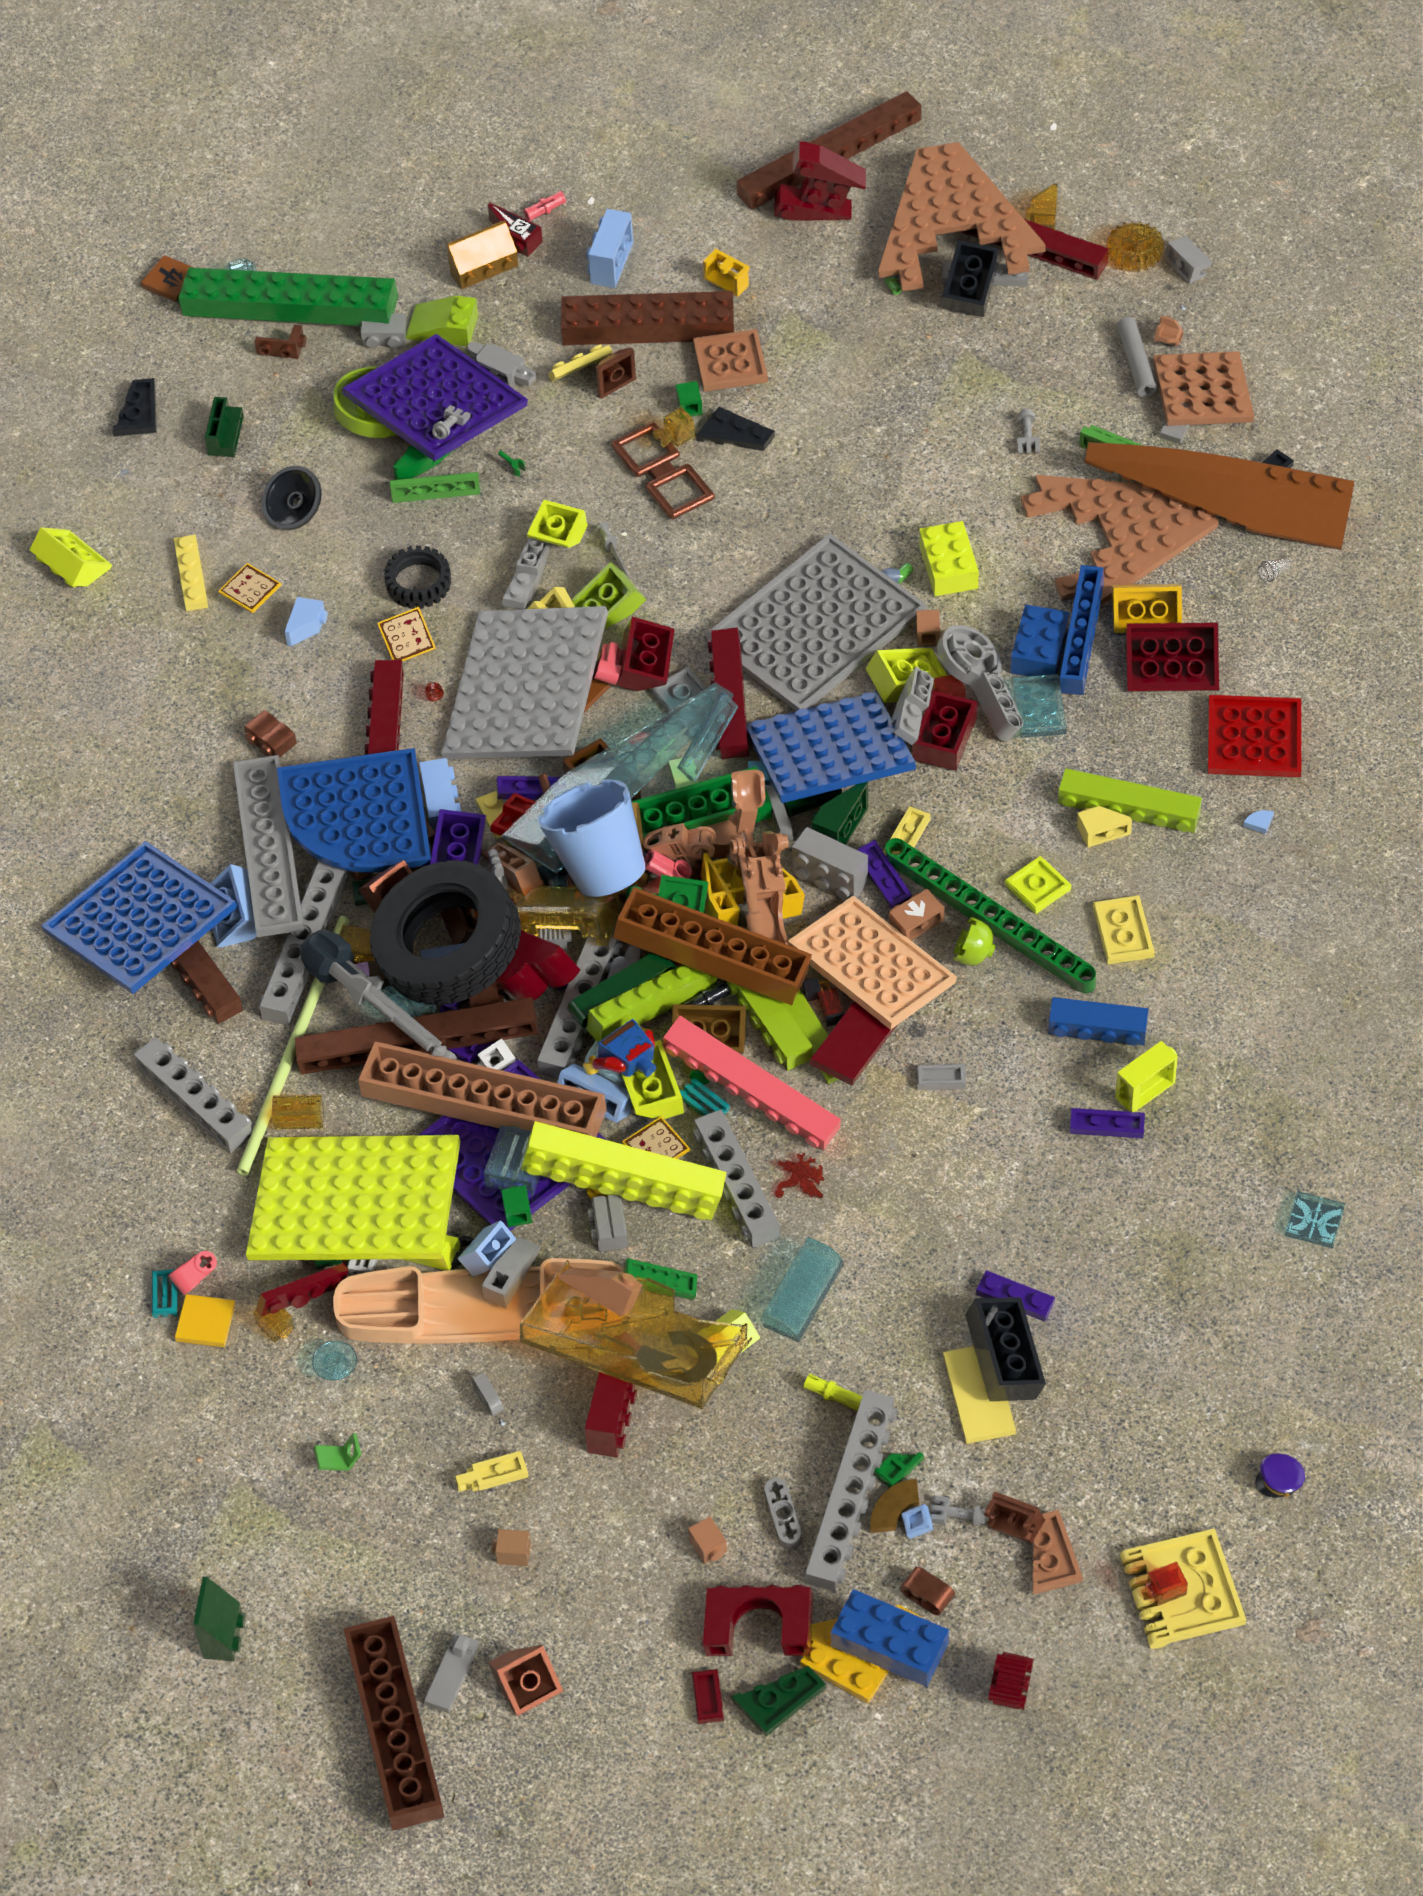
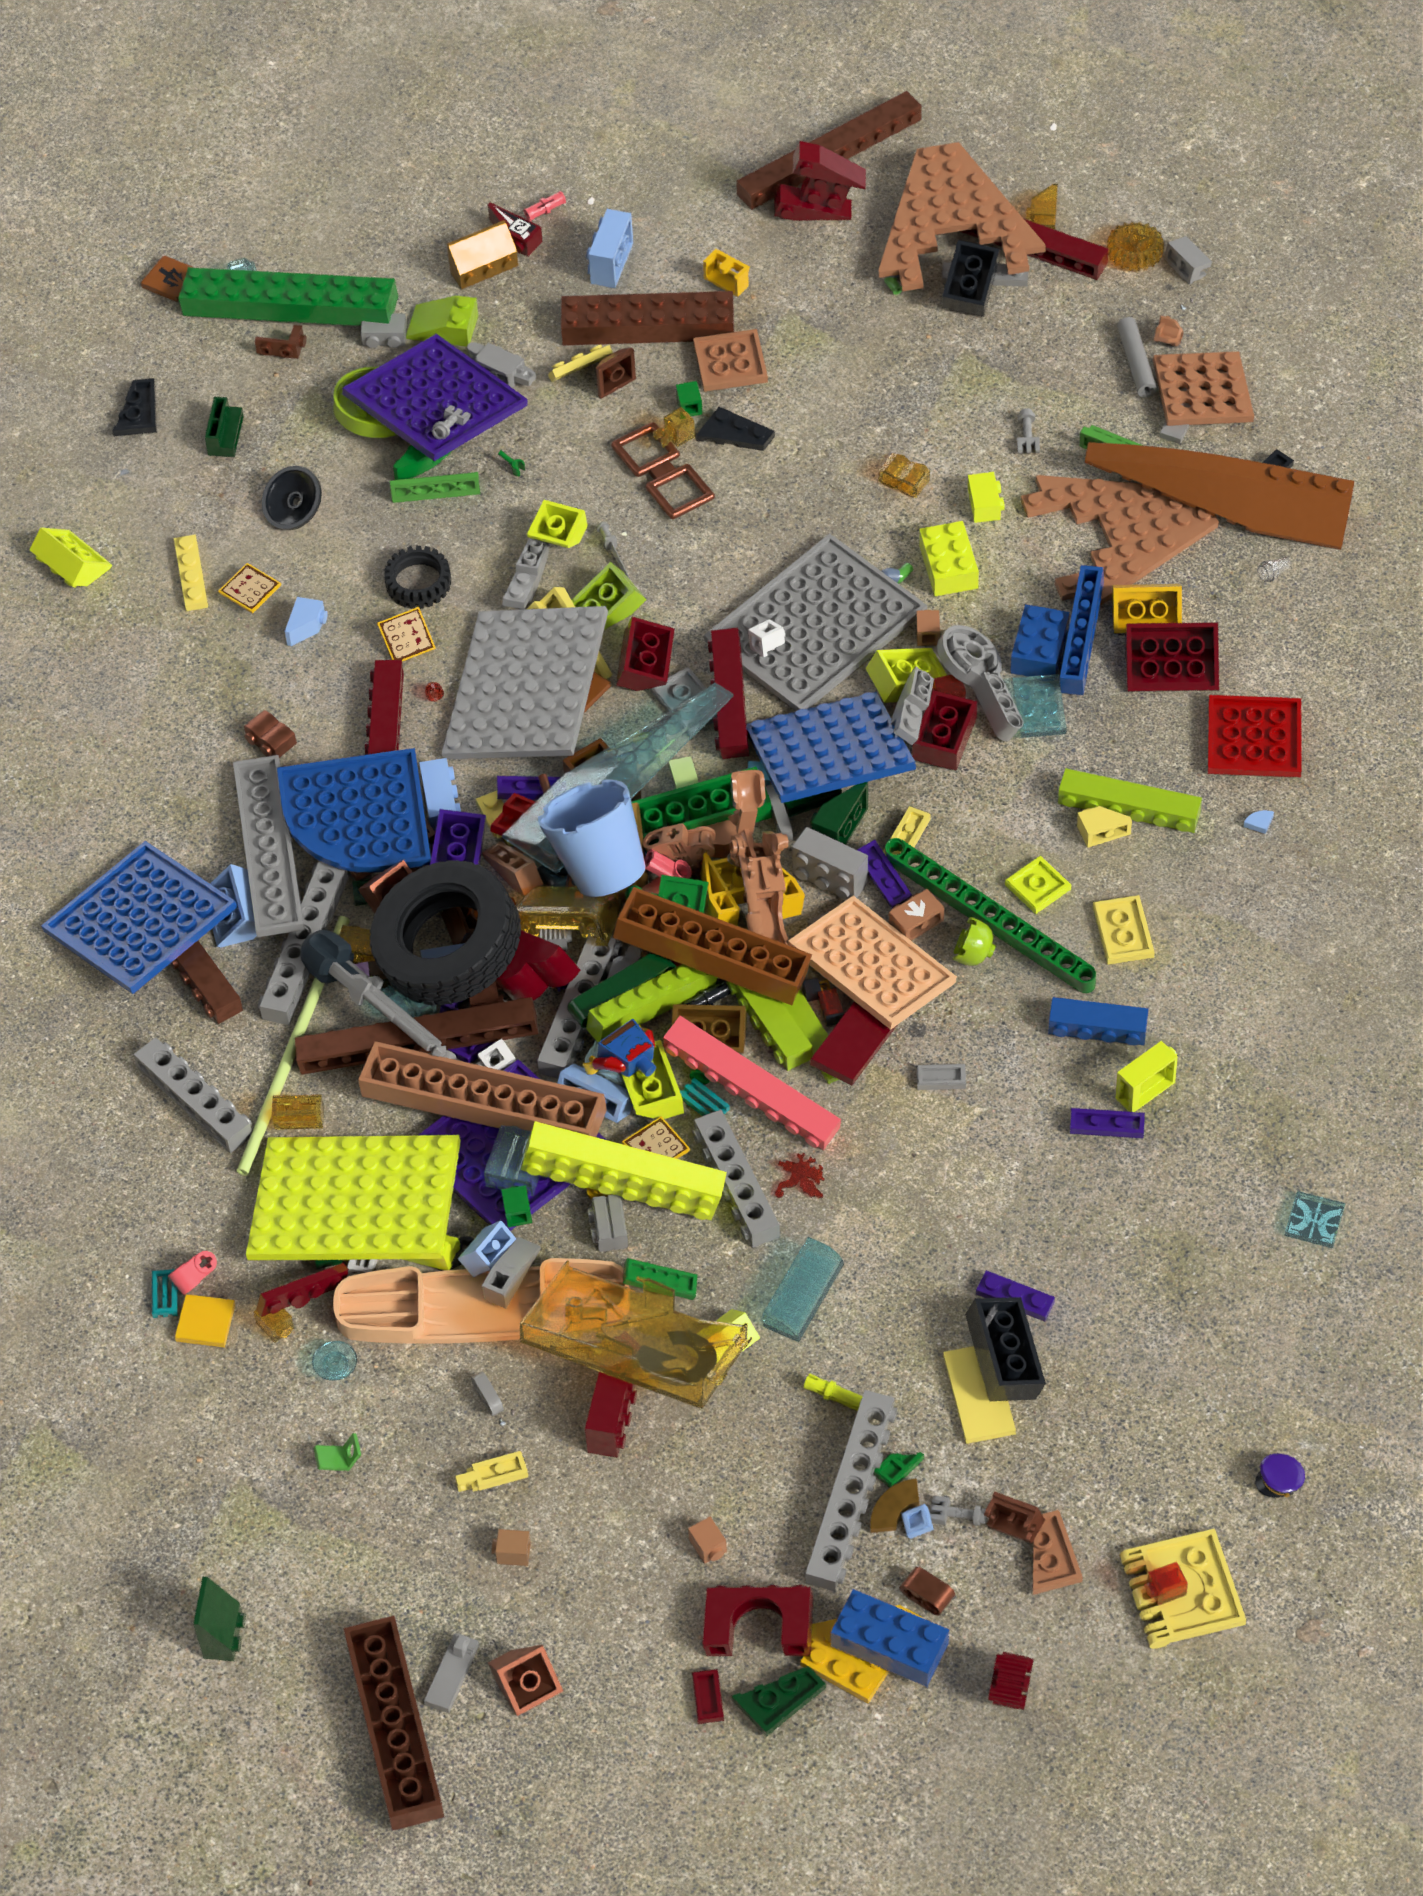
(497, 868): light grey hinge -> none
(608, 664): coral piece -> none
(609, 1288): nougat slope -> none
(707, 737): clear light blue tile -> none
(766, 637): none -> white brick
(780, 1523): light grey beam -> none
(904, 475): none -> clear yellow brick
(984, 497): none -> neon yellow brick

